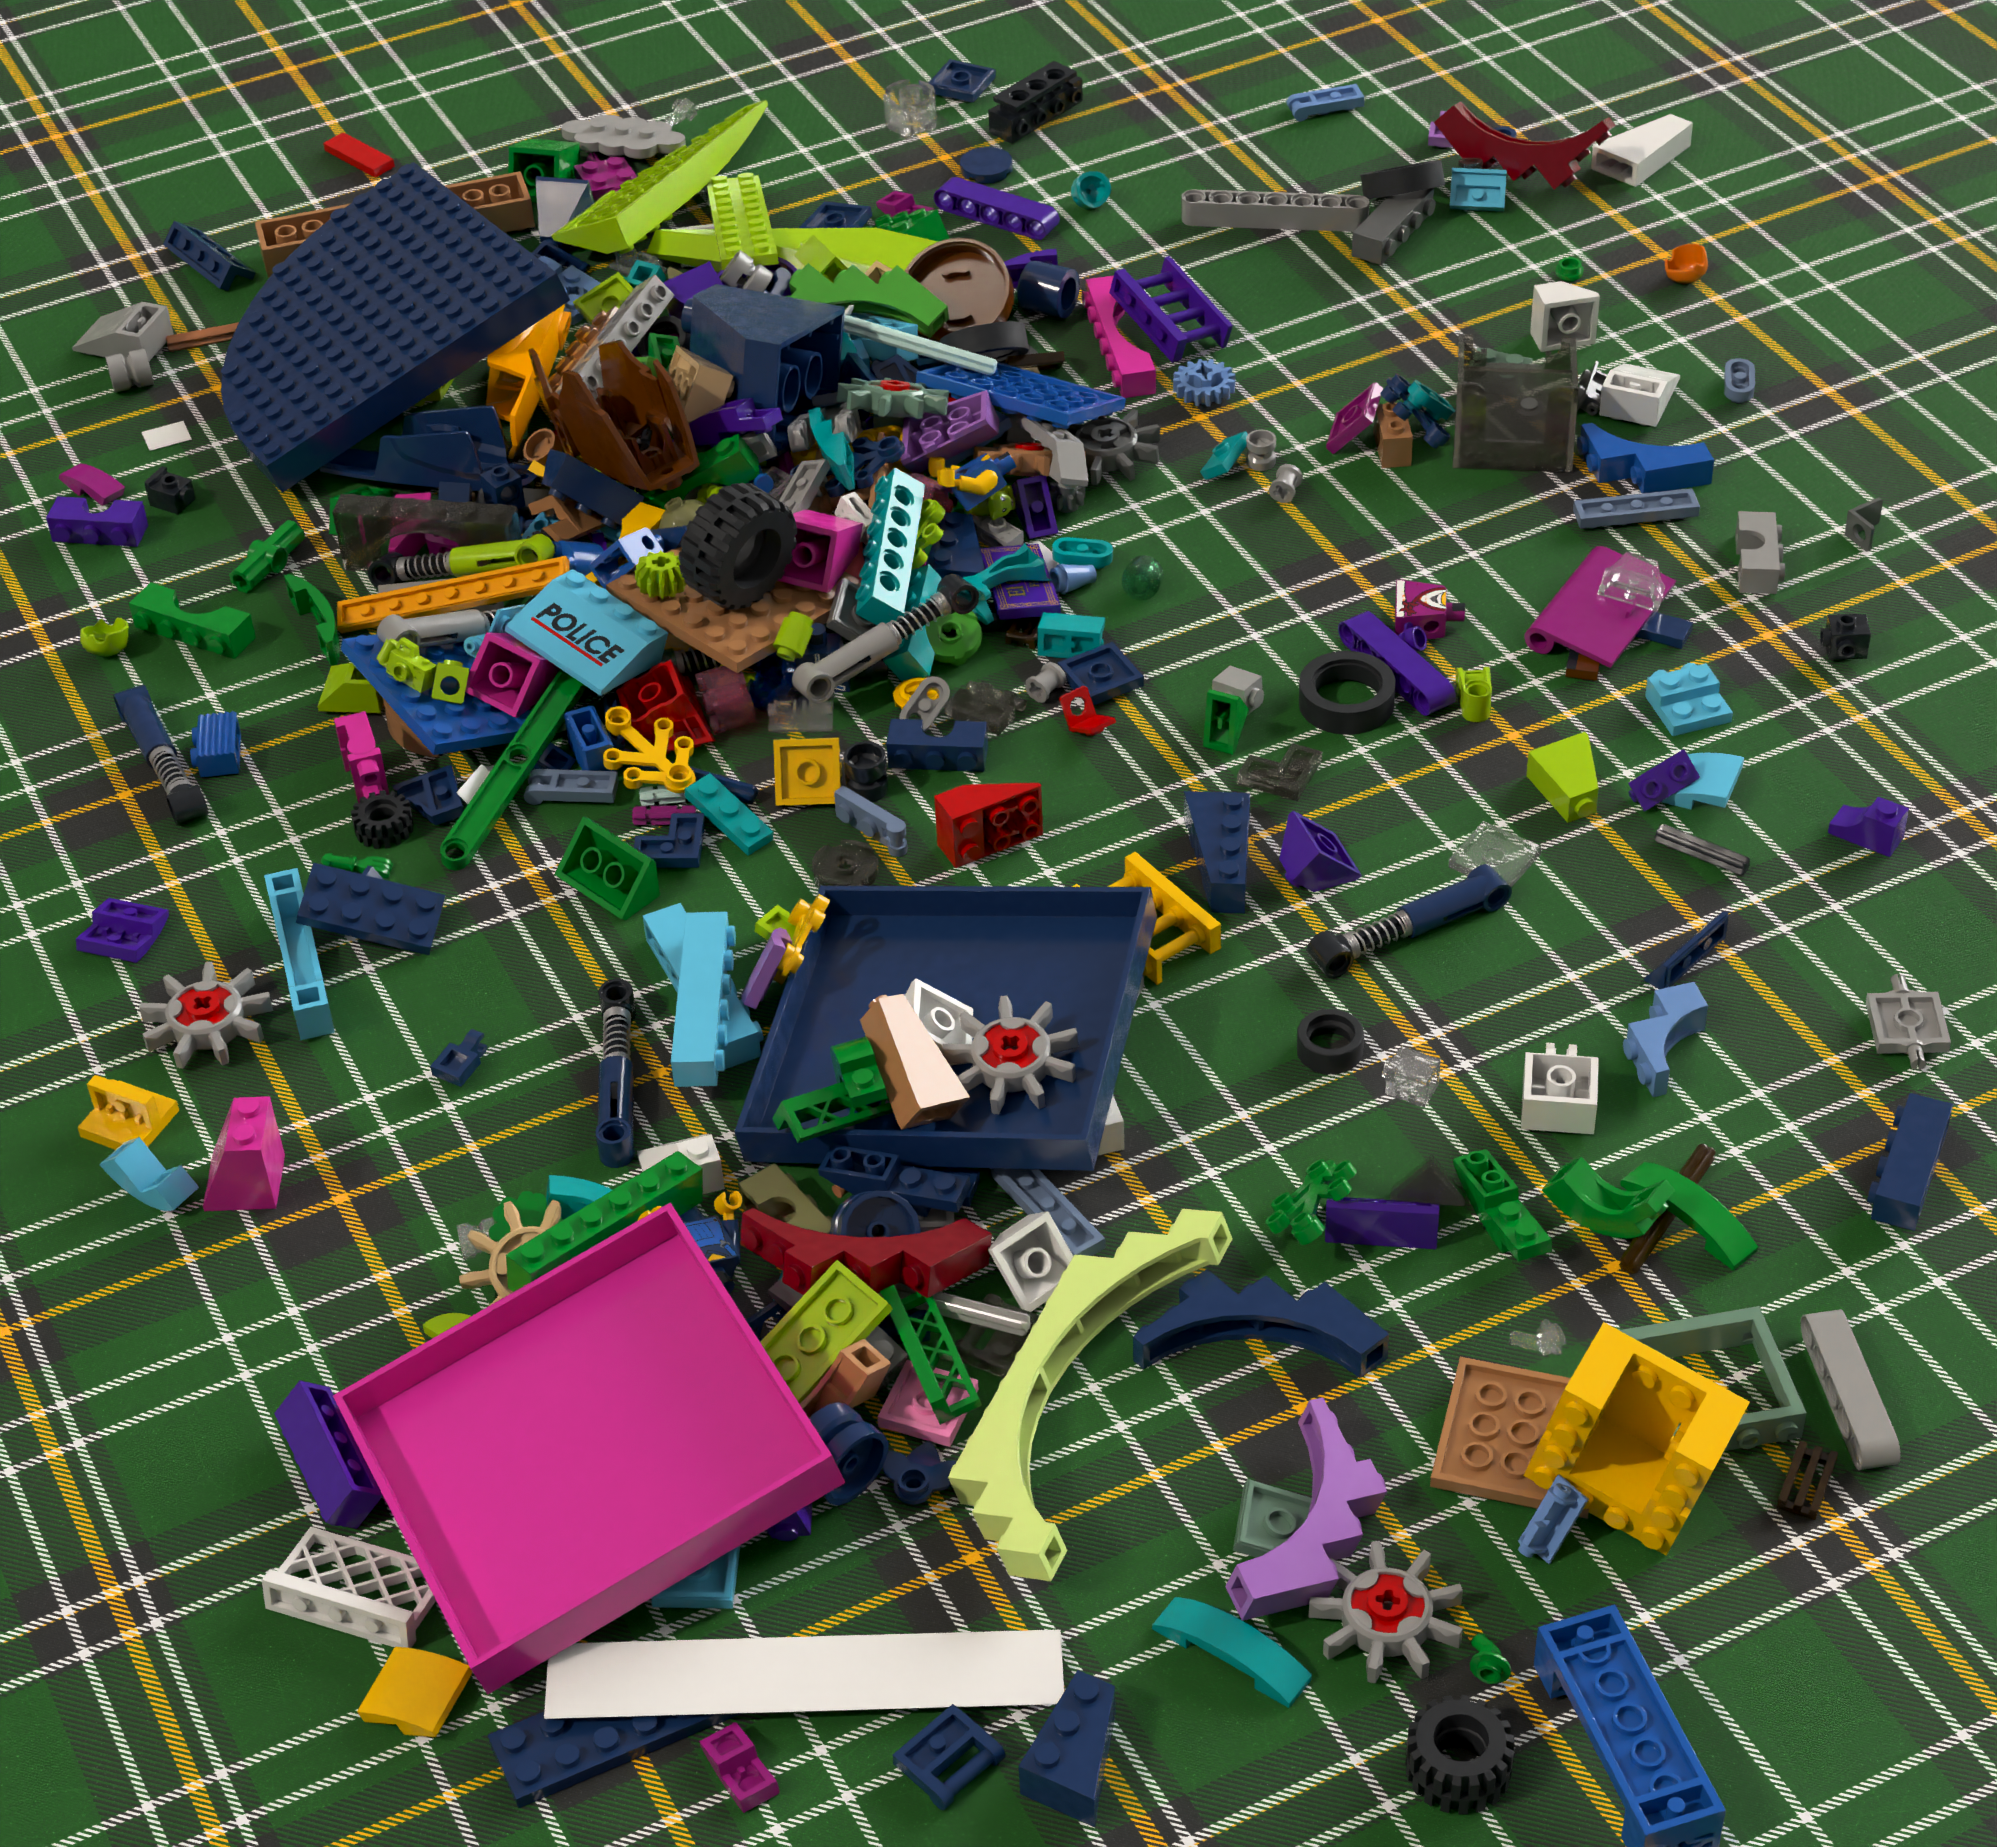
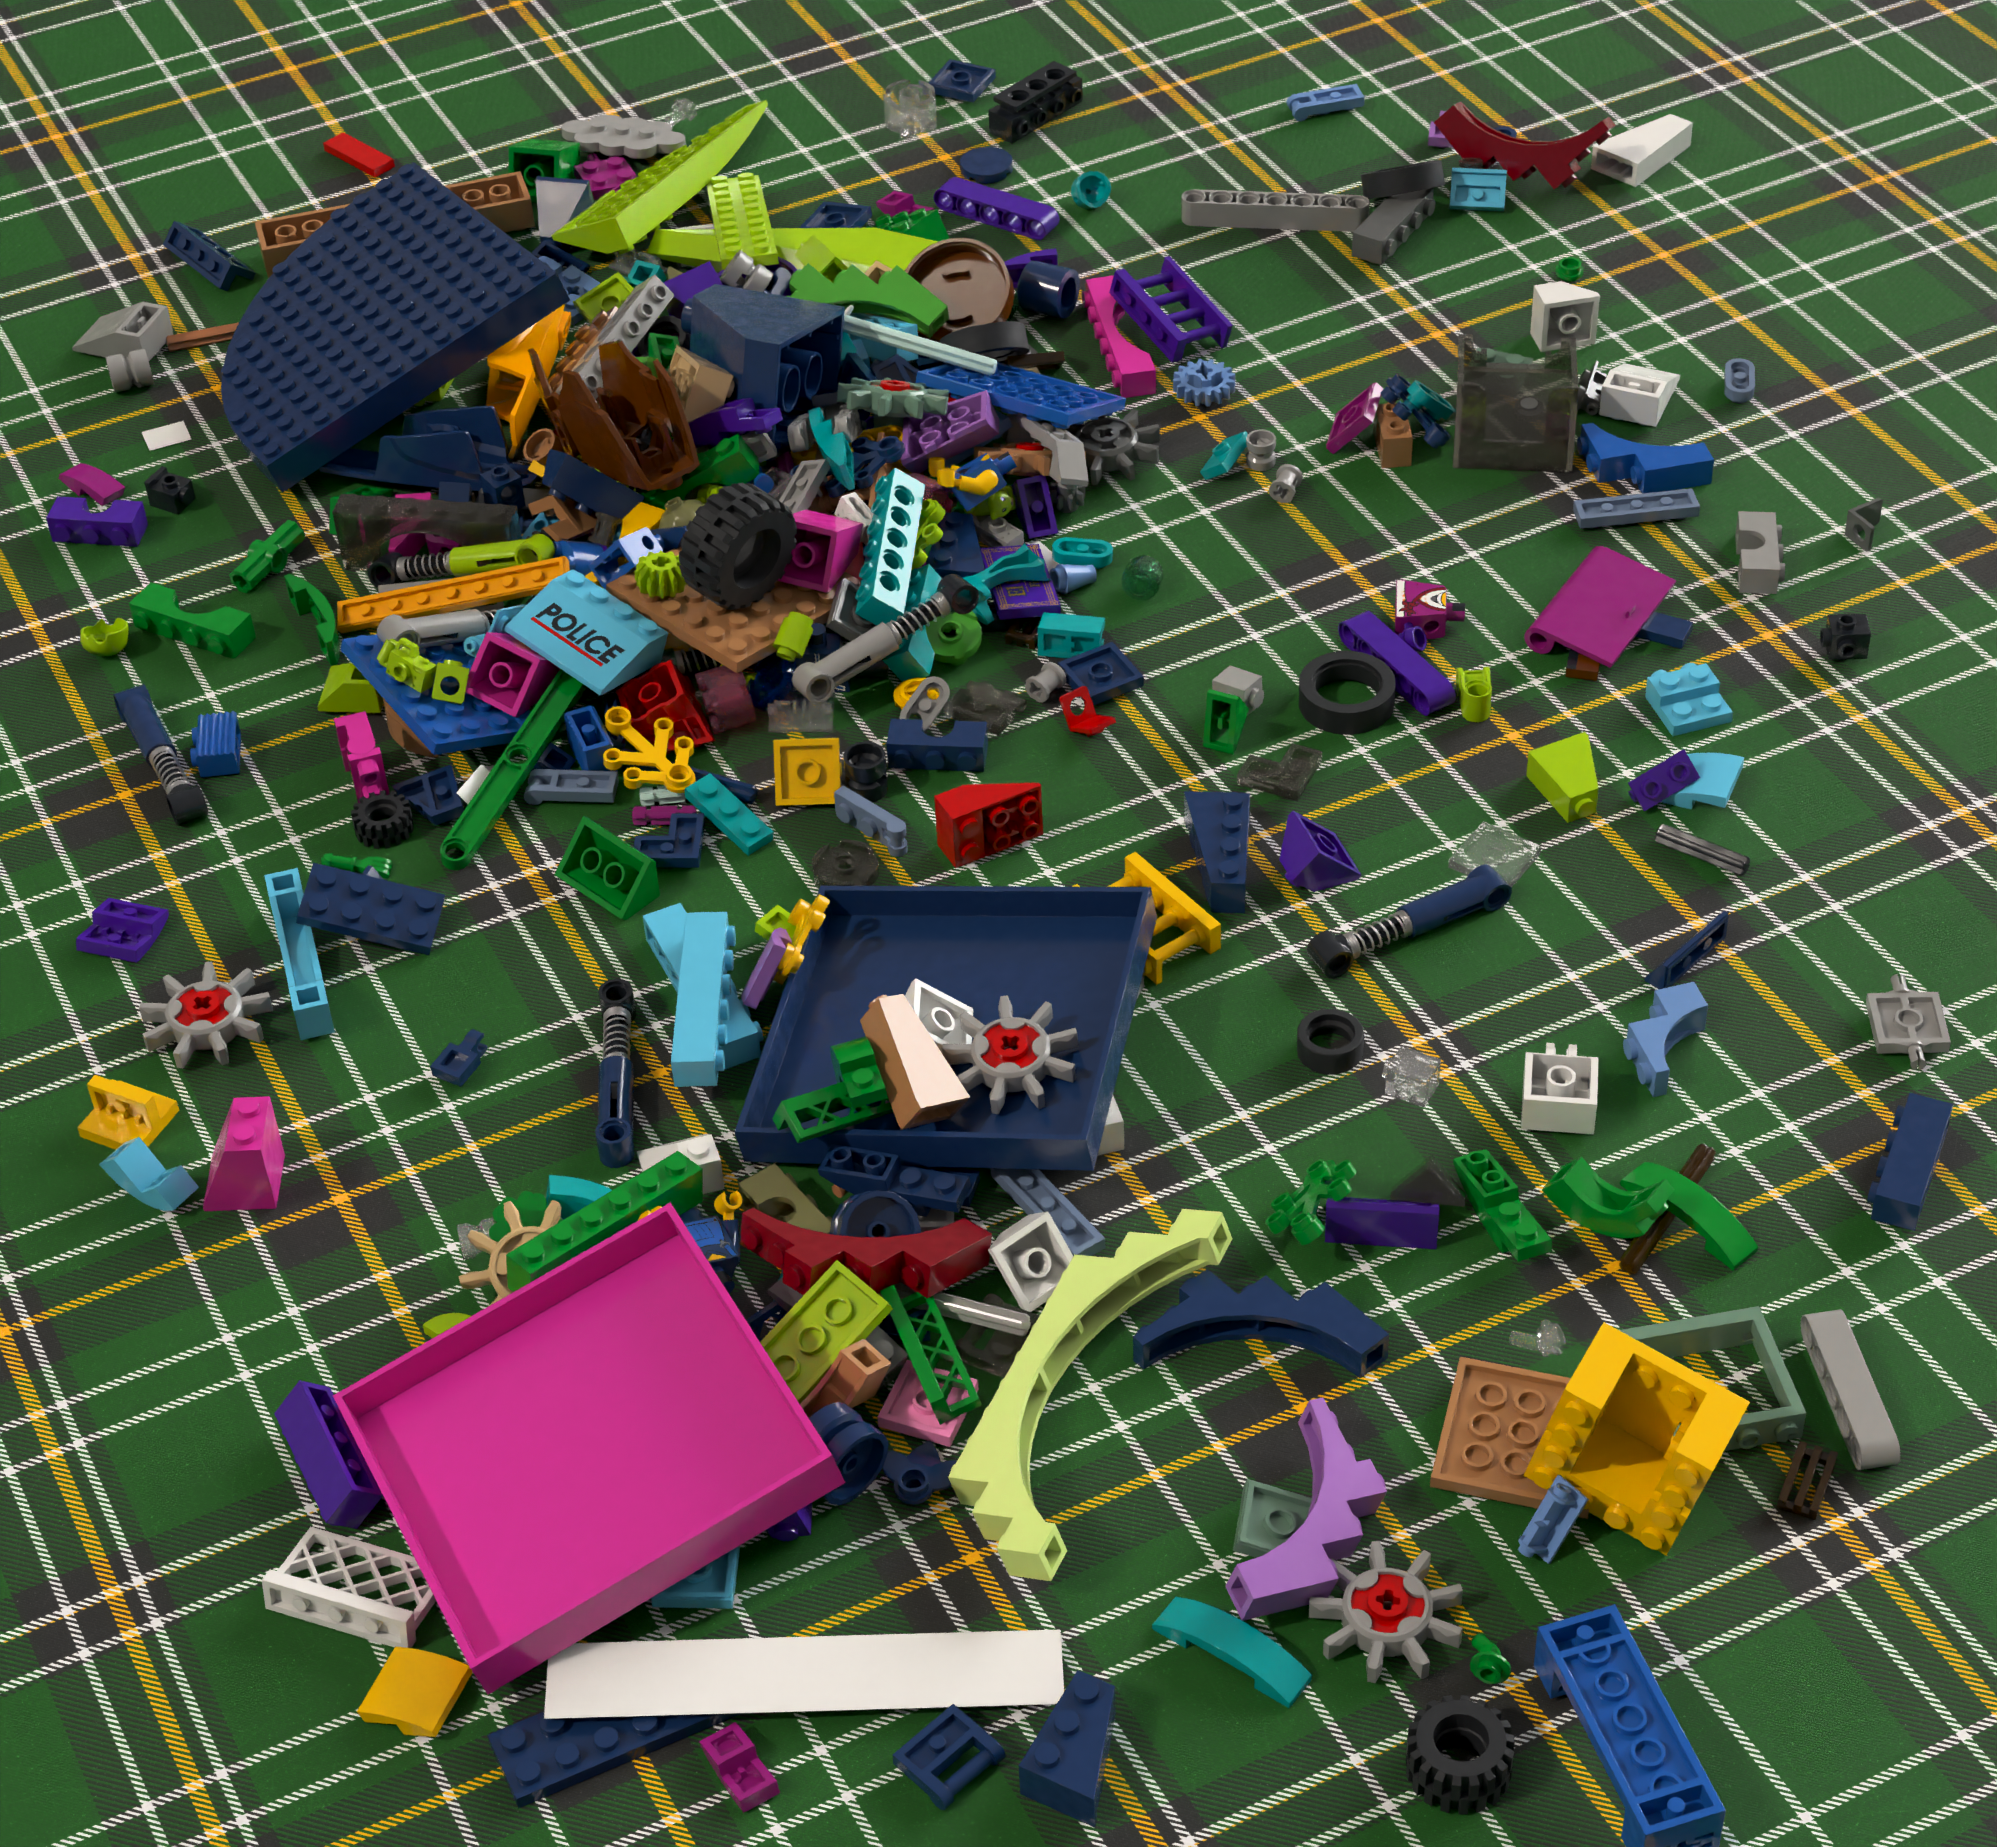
(604, 529): none -> clear smoke bush
(1634, 581): clear slope -> none
(1687, 263): orange hair -> none
(1872, 827): dark purple arch -> none

